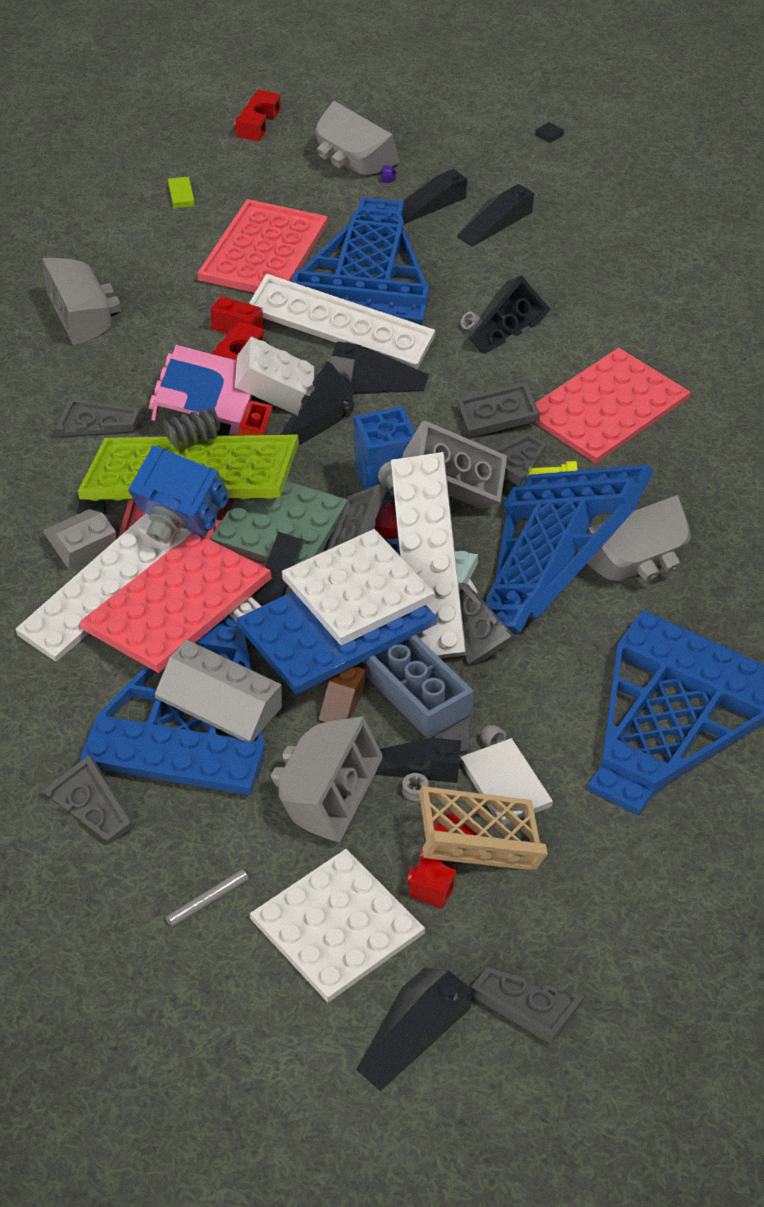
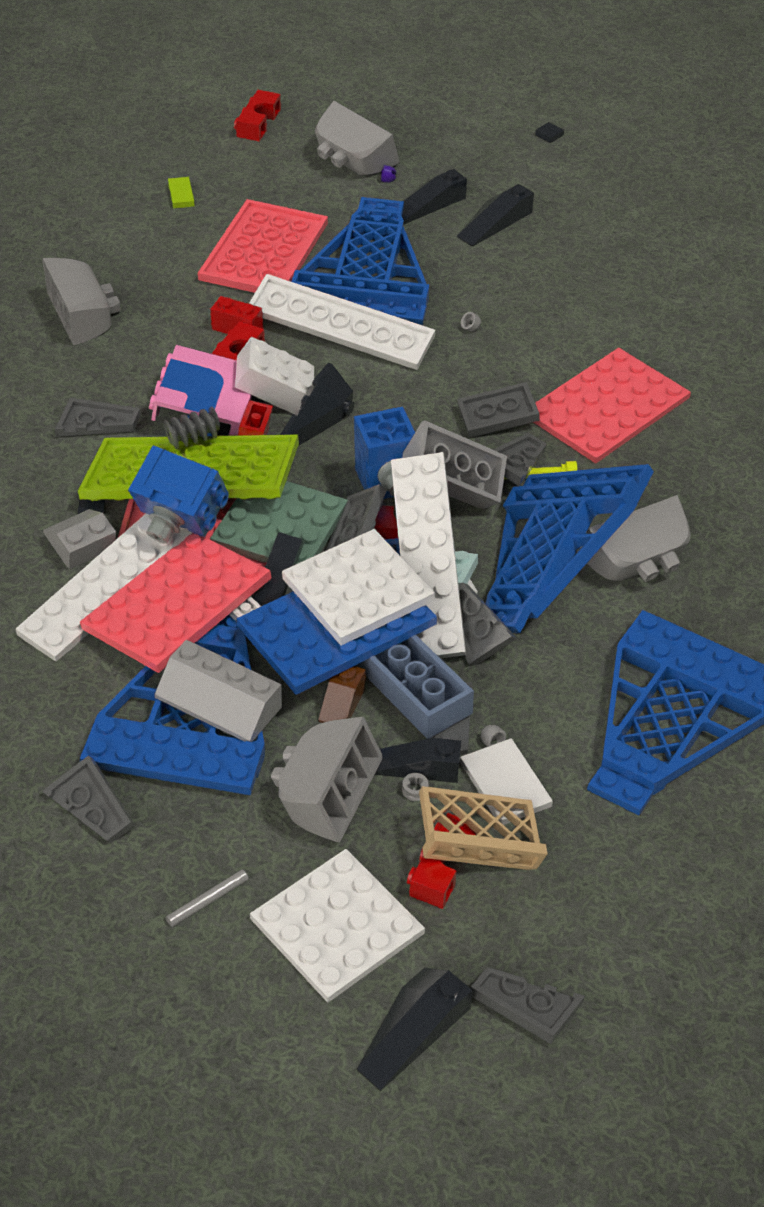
(375, 372): black wedge -> none
(509, 311): black wedge -> none

